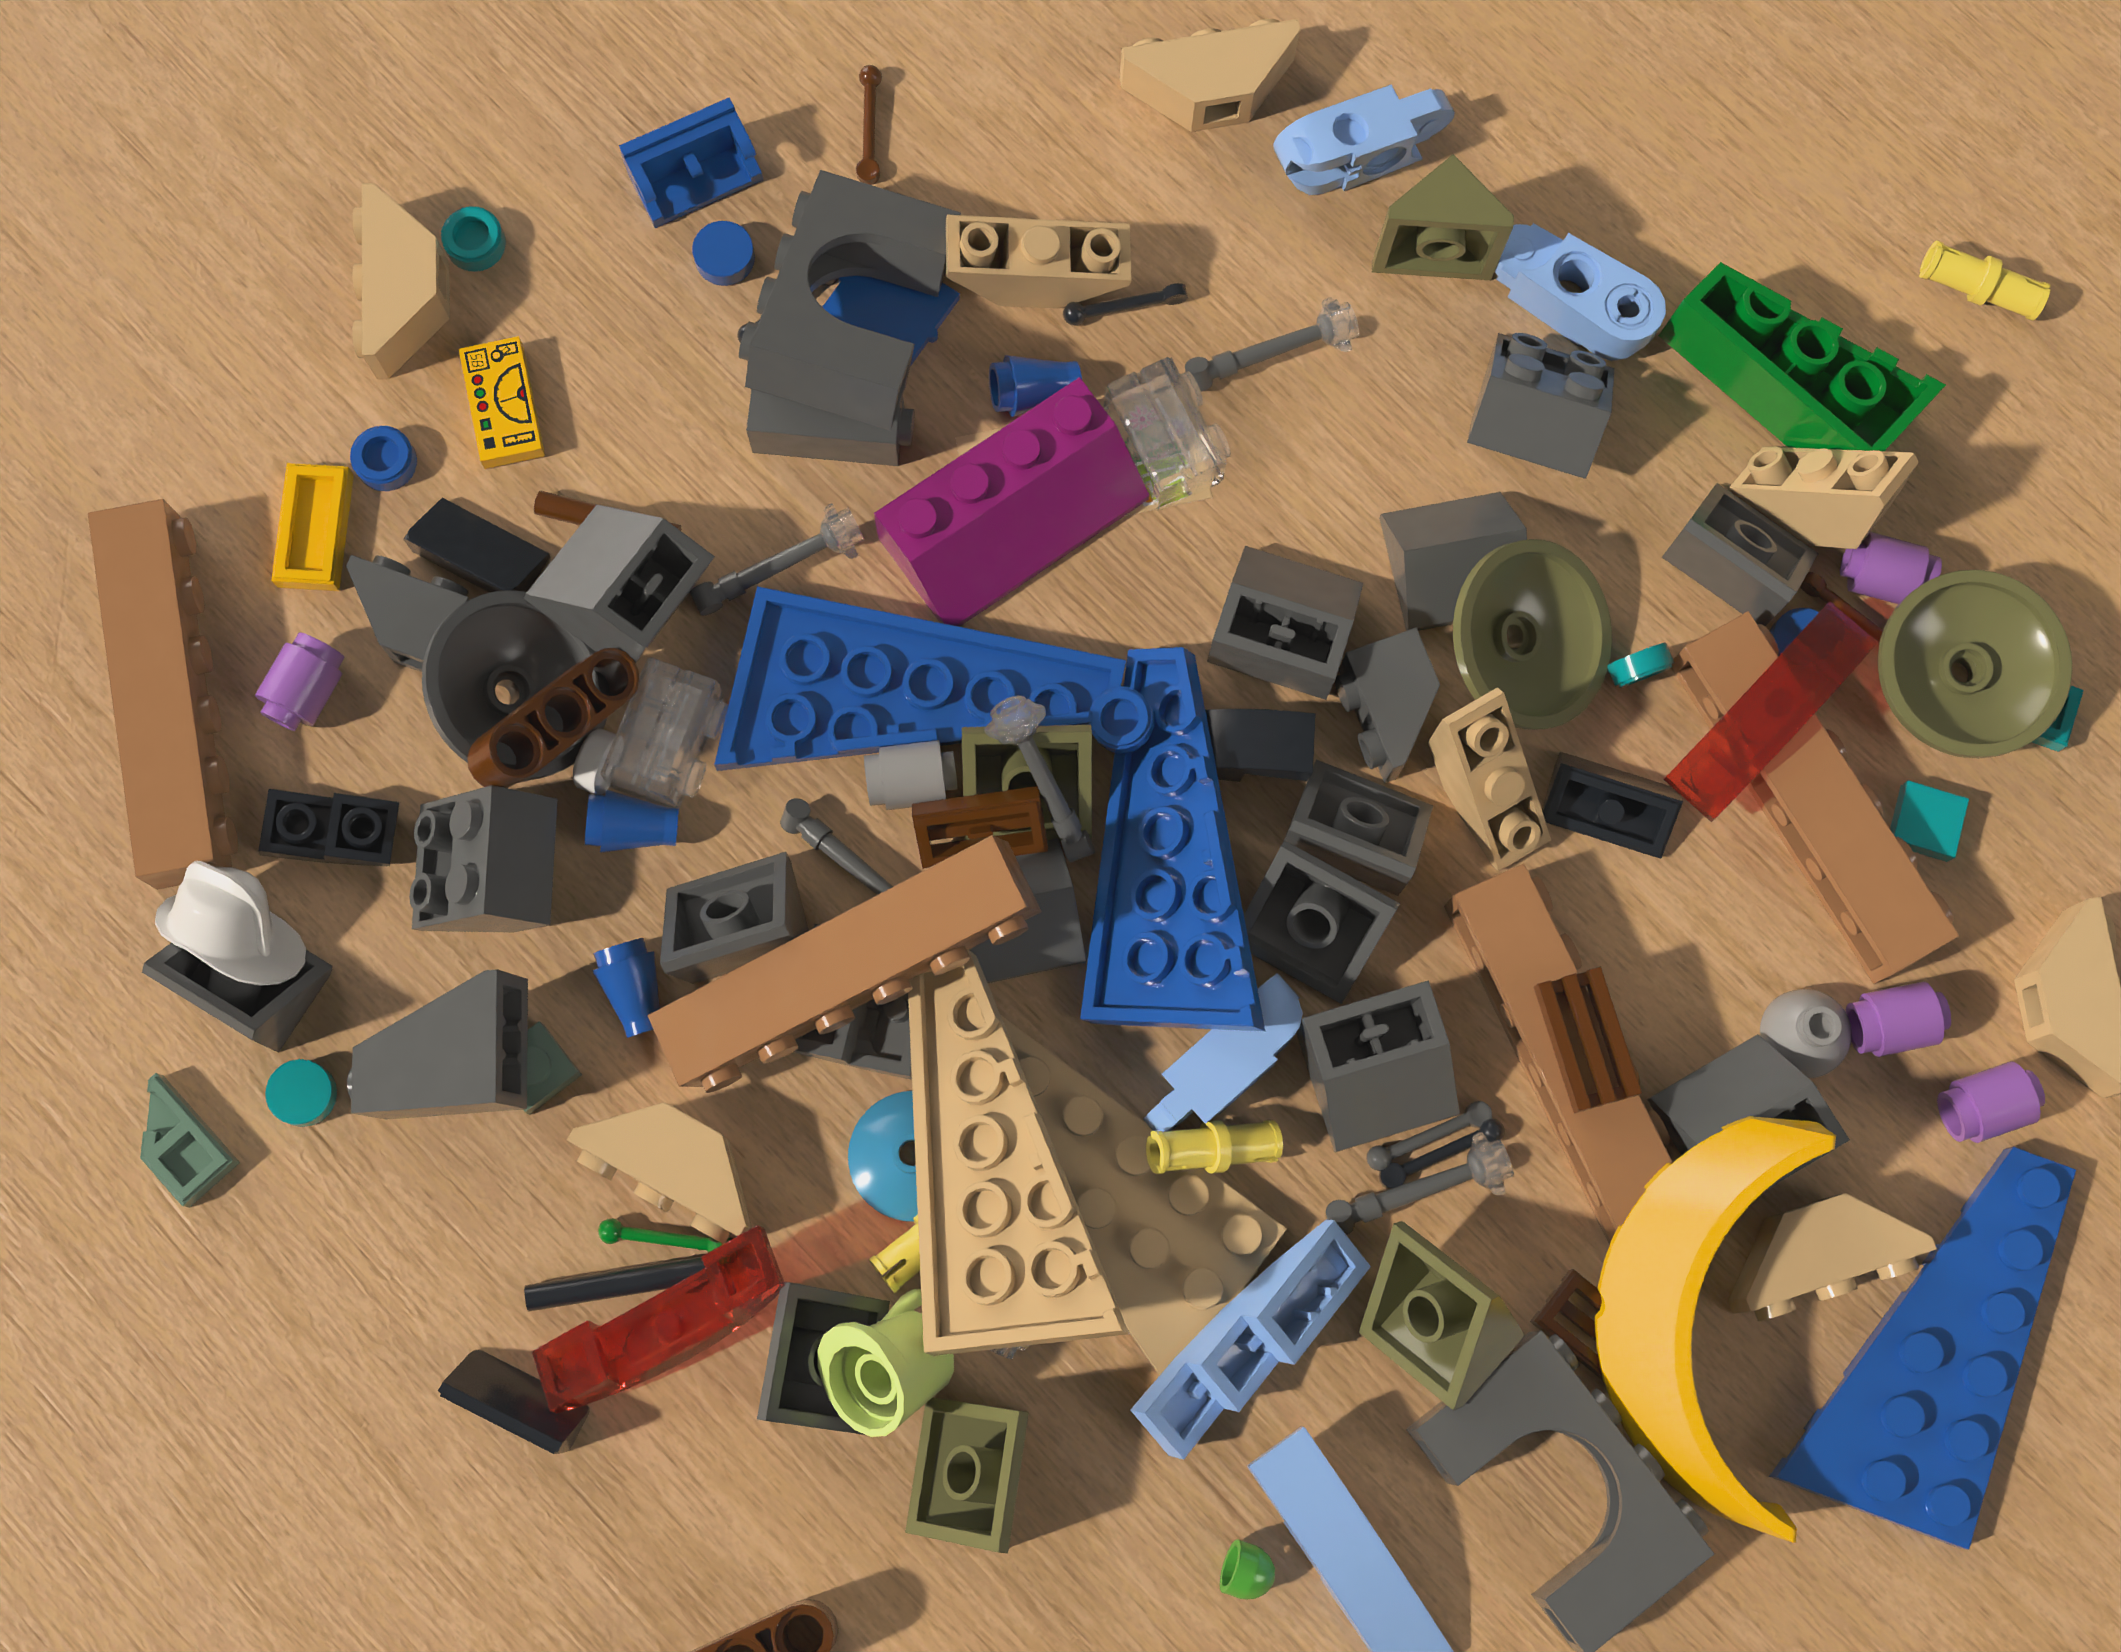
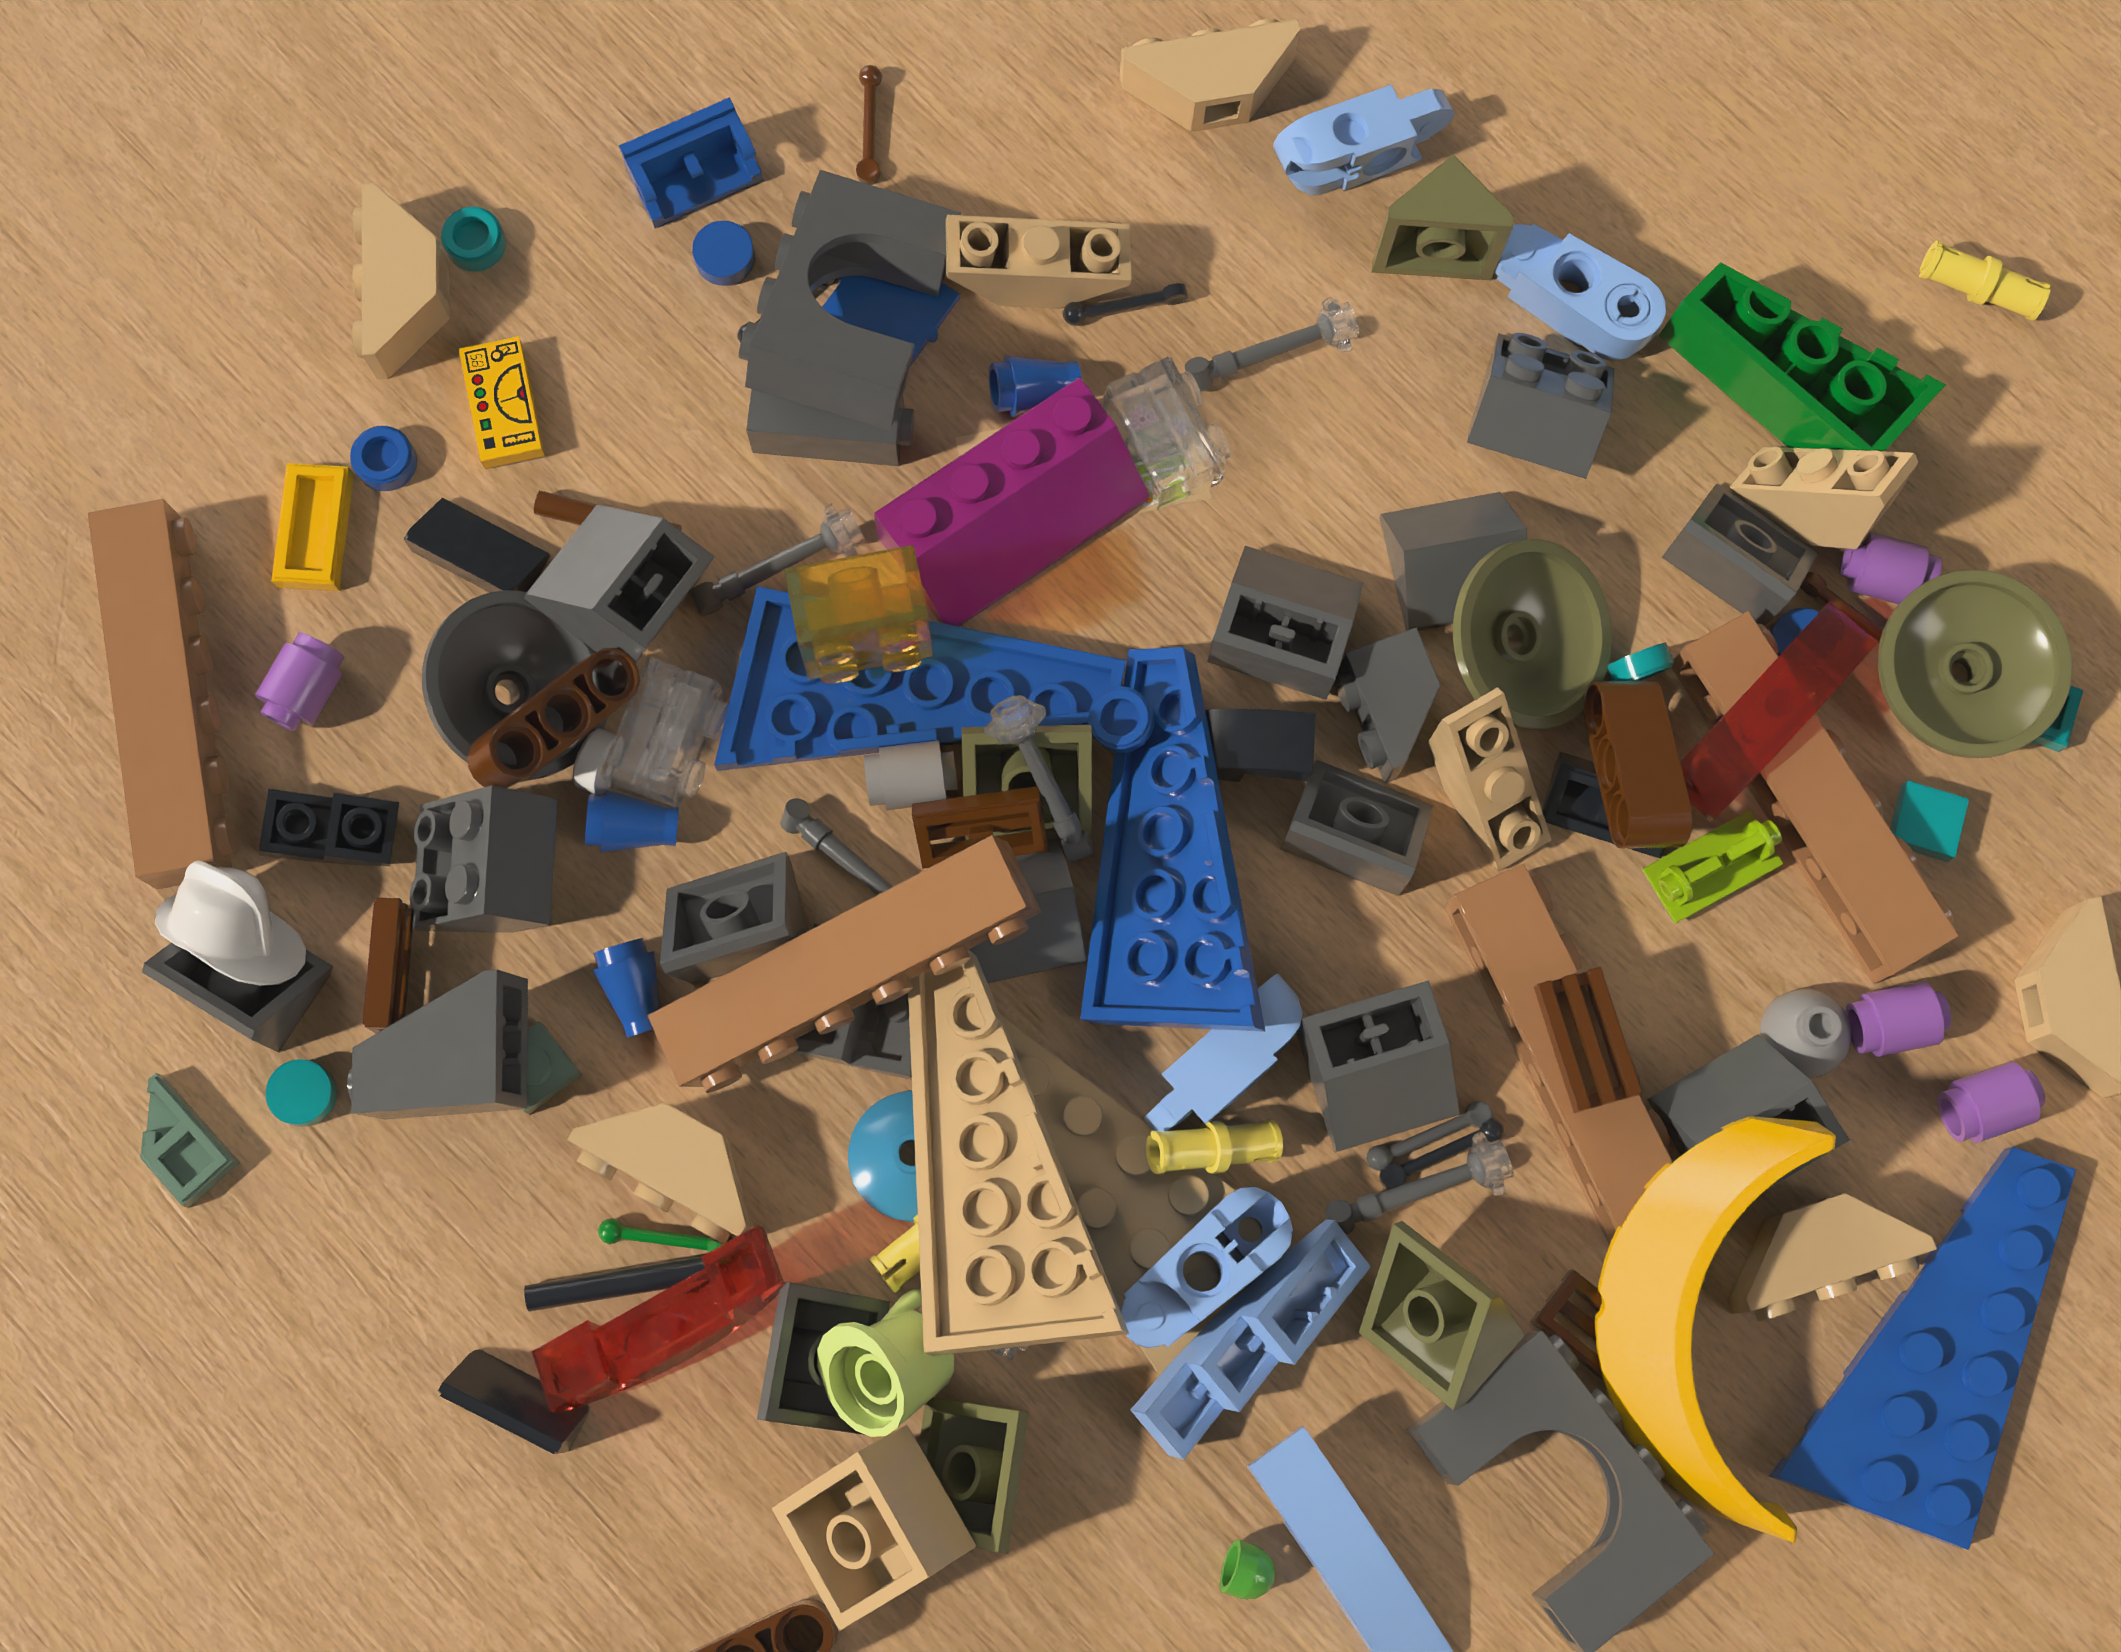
(388, 964): none -> reddish brown tile
(403, 608): dark grey slope -> none
(860, 614): none -> clear yellow brick
(873, 1527): none -> tan brick
(1166, 1307): none -> light blue piece
(1315, 921): dark grey slope -> none
(1637, 764): none -> reddish brown beam
(1714, 865): none -> lime hinge

